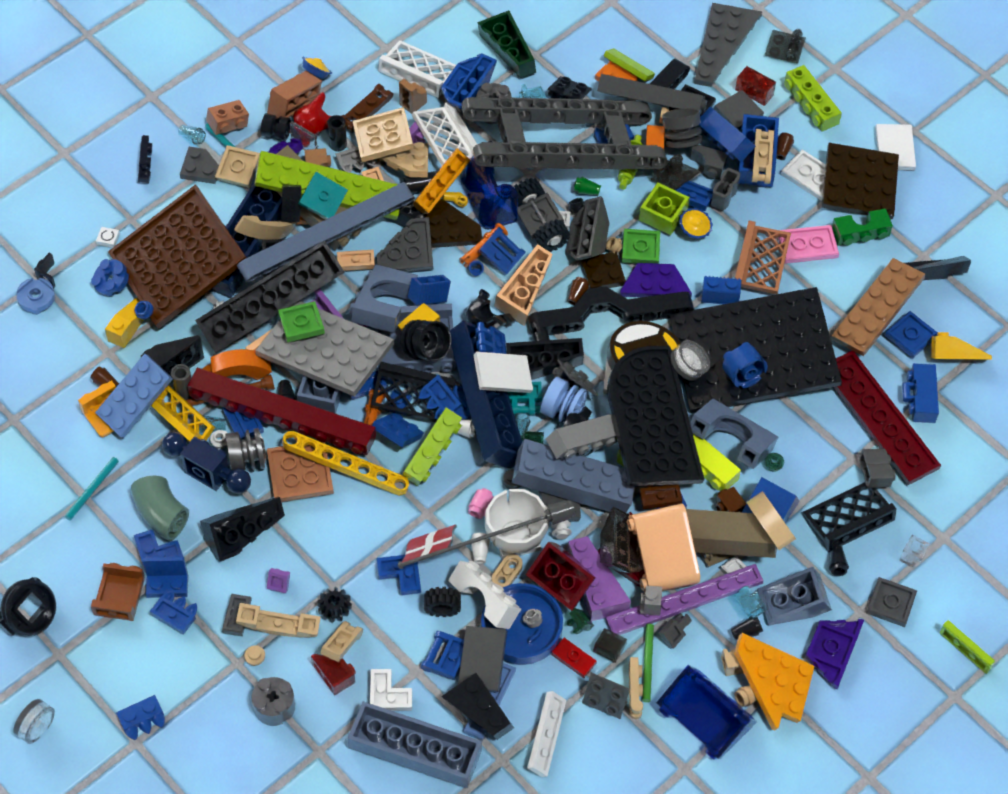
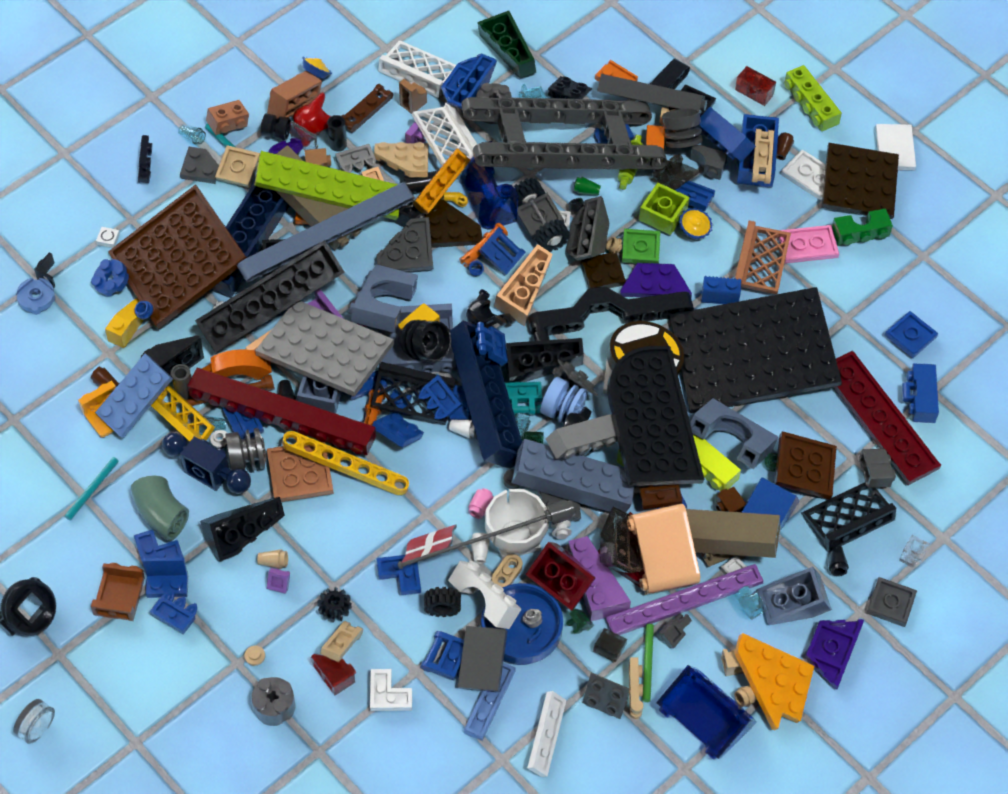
(140, 716): blue plate -> none
(230, 625): dark grey plate -> none
(265, 230): tan slope -> none
(274, 558): none -> tan cone
(277, 623): tan slope -> none
(290, 198): black plate -> none
(301, 321): bright green plate -> none
(322, 196): teal plate -> none
(356, 259): light nougat plate -> none
(383, 134): tan plate -> none
(415, 744): sand blue brick -> none
(429, 289): blue brick -> none
(431, 447): lime brick -> none
(479, 705): black wedge -> none
(503, 372): white tile -> none
(574, 657): red plate -> none
(578, 288): reddish brown cone -> none
(629, 64): lime tile -> none
(651, 600): light grey brick -> none
(690, 360): clear piece -> none
(723, 37): dark grey wing -> none
(725, 189): dark grey brick -> none
(736, 106): dark grey tile -> none
(744, 365): blue brick -> none
(749, 627): black cone -> none
(771, 520): tan slope -> none
(786, 45): clear smoke hinge -> none
(805, 465): none -> reddish brown plate
(878, 306): medium nougat plate -> none
(942, 268): black wedge -> none
(951, 347): yellow slope -> none
(967, 646): lime tile -> none

